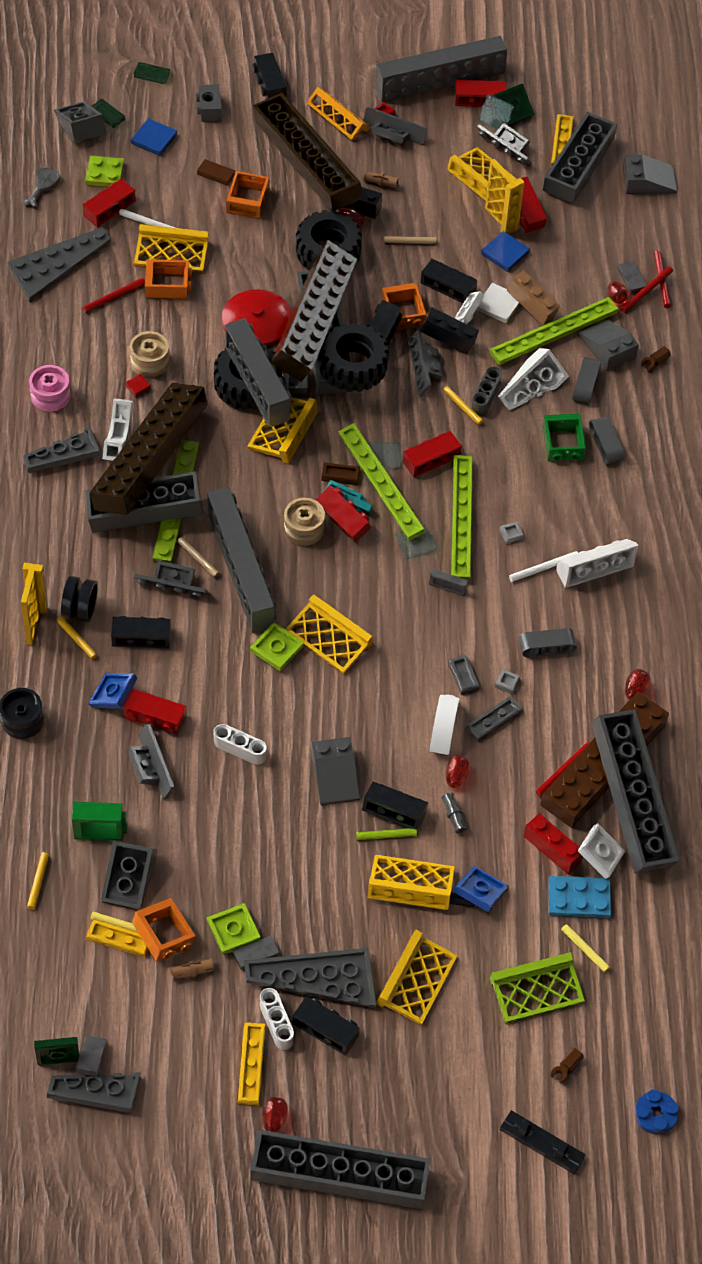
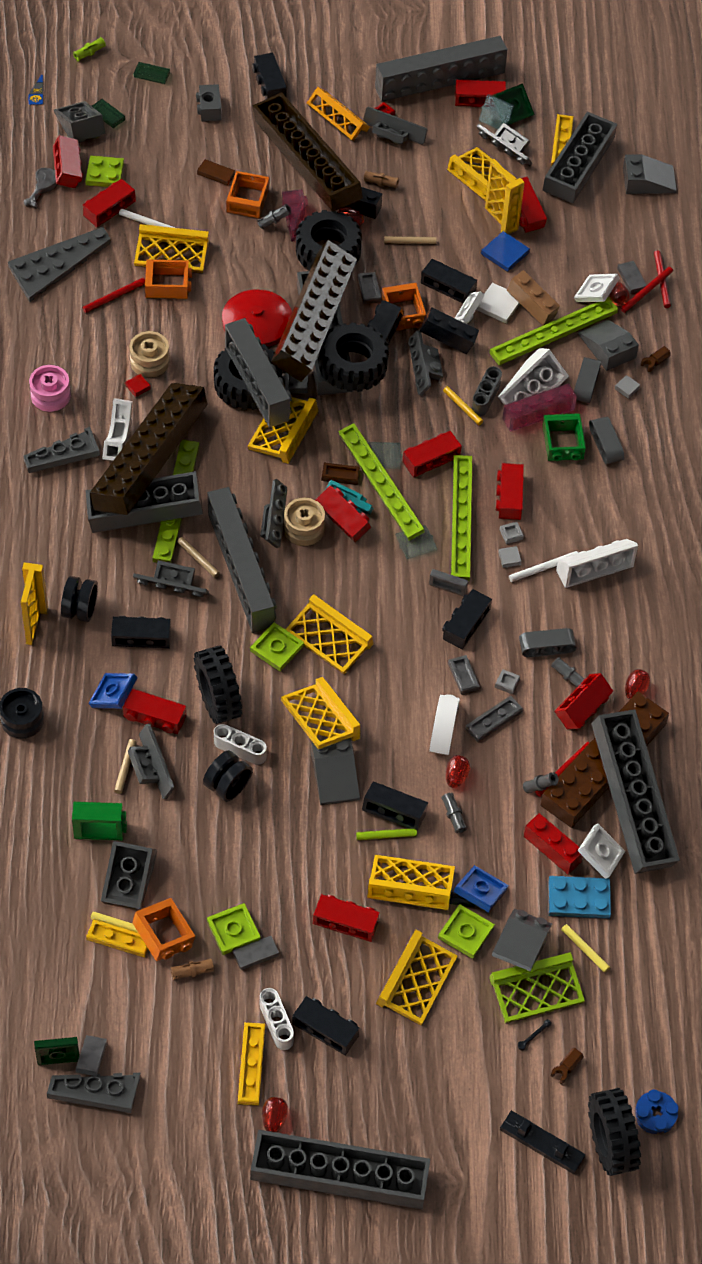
(36, 94): none -> sticker
(38, 881): yellow bar -> none
(67, 161): none -> brick
(77, 638): yellow bar -> none
(89, 49): none -> lime pin
(124, 768): none -> tan bar
(154, 137): blue tile -> none
(218, 684): none -> black tyre
(227, 776): none -> black wheel
(274, 216): none -> dark grey pin
(274, 514): none -> dark grey bracket
(297, 203): none -> clear pink slope
(327, 975): dark grey wing -> none
(334, 708): none -> yellow fence
(346, 917): none -> red brick
(369, 288): none -> flat silver tile
(466, 618): none -> black brick
(466, 931): none -> lime plate
(509, 557): none -> light grey tile
(510, 491): none -> red brick
(522, 939): none -> dark grey slope
(522, 1044): none -> black hinge
(533, 408): none -> clear pink brick
(540, 782): none -> dark grey pin
(568, 672): none -> dark grey pin
(584, 701): none -> red brick
(596, 288): none -> white tile
(614, 1131): none -> black tyre
(627, 386): none -> light grey tile

